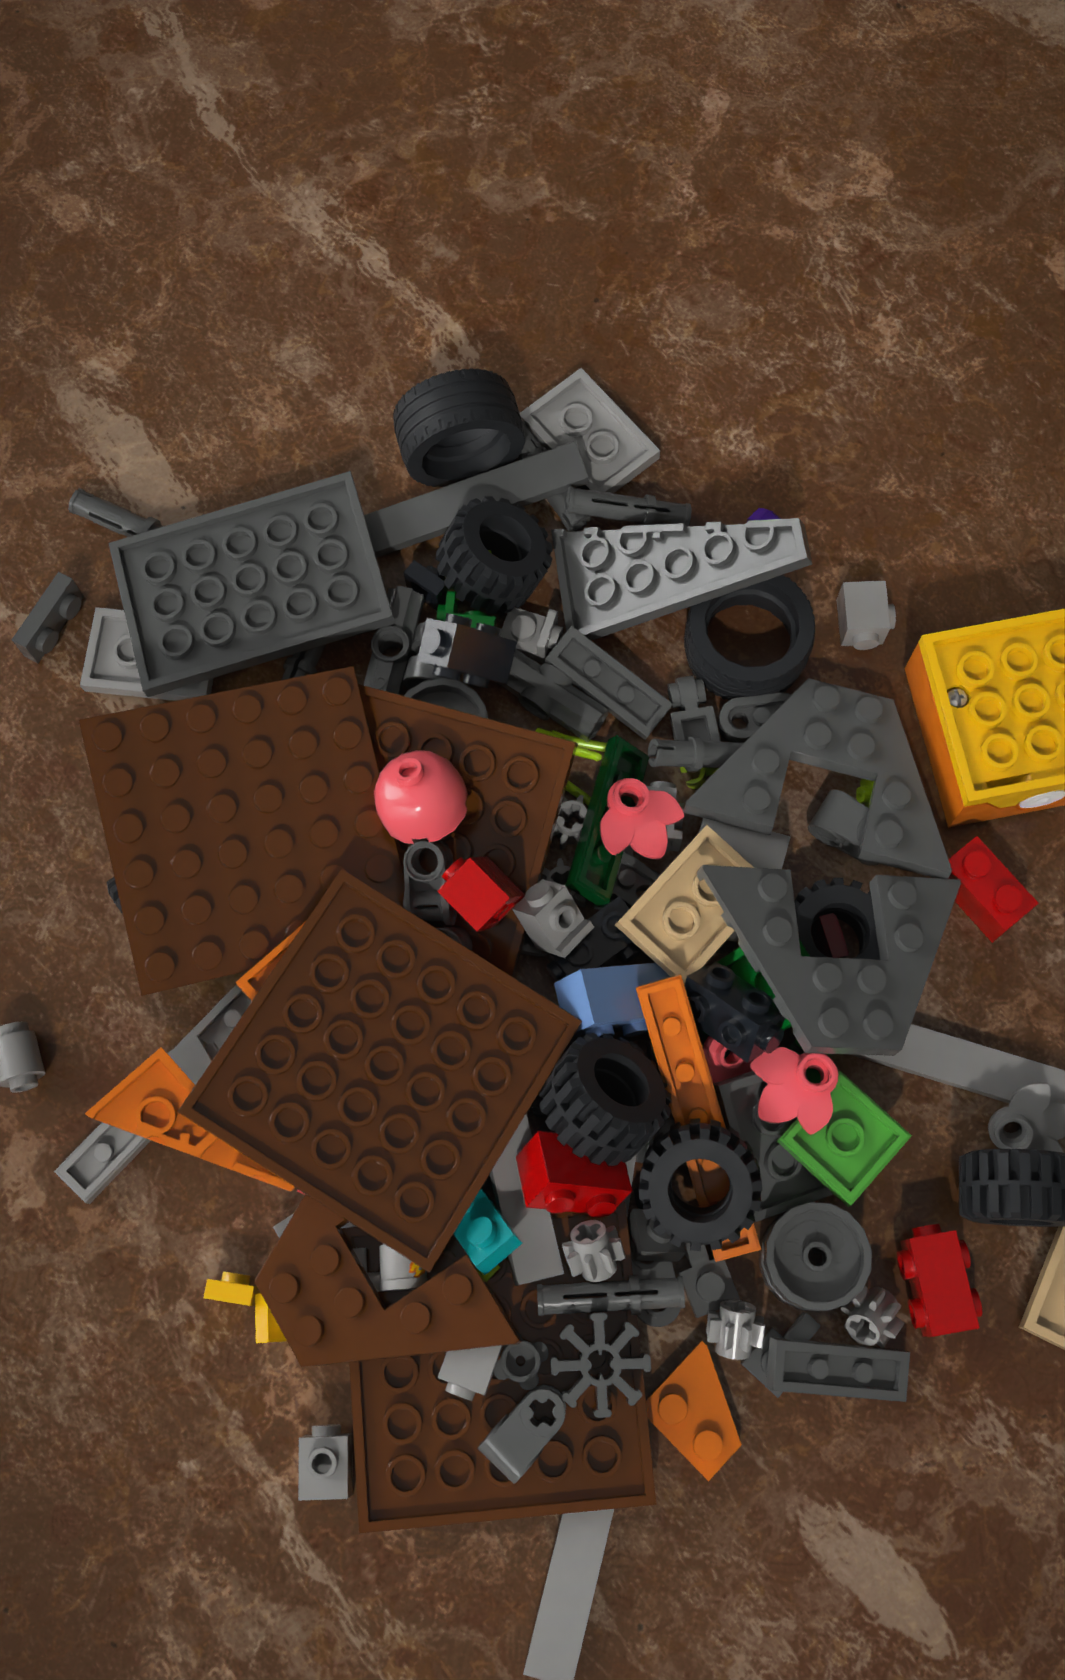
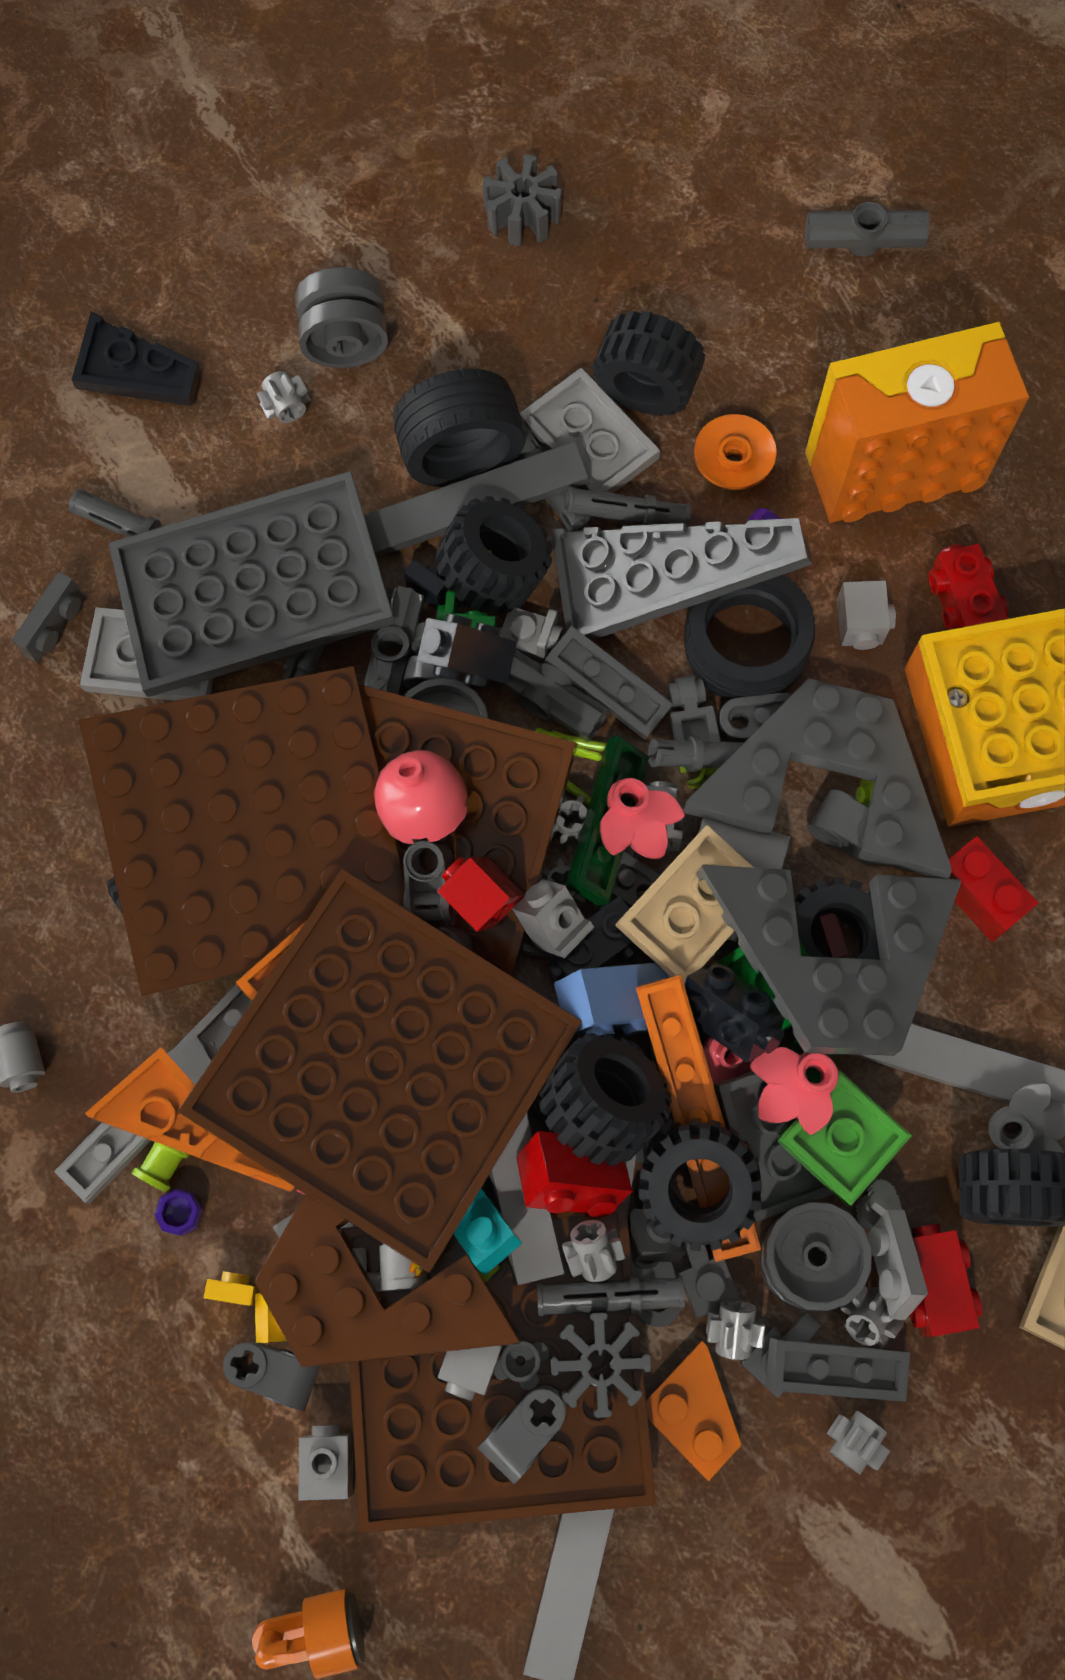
(125, 365): none -> black wing
(159, 1166): none -> lime bush
(179, 1212): none -> dark purple tile
(278, 1377): none -> dark grey piece
(283, 397): none -> light grey gear
(324, 1633): none -> orange piece
(341, 317): none -> dark grey wheel
(522, 200): none -> dark grey gear
(648, 363): none -> black tyre
(738, 437): none -> orange dish
(858, 1442): none -> light grey gear
(866, 229): none -> dark grey piece
(893, 1249): none -> light grey hinge
(914, 422): none -> orange piece
(966, 587): none -> red brick

